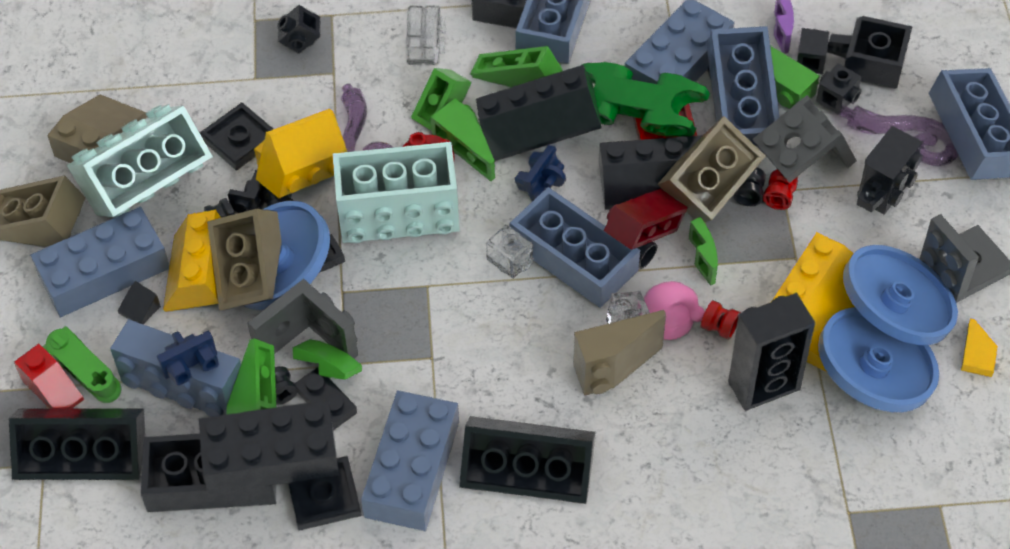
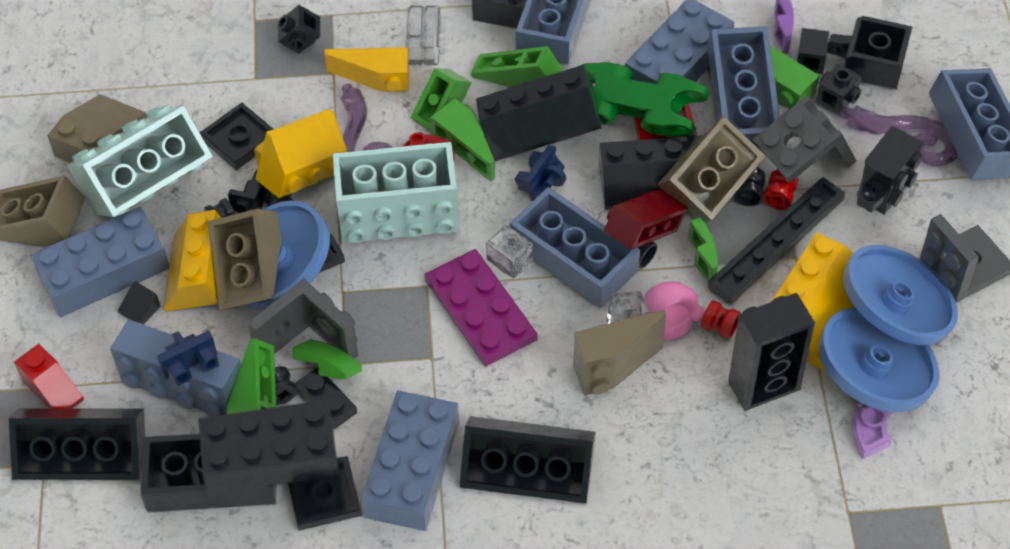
(83, 364): bright green piece -> none
(374, 67): none -> yellow slope
(480, 307): none -> magenta plate
(776, 240): none -> black plate
(870, 430): none -> lavender tile
(979, 351): yellow tile -> none

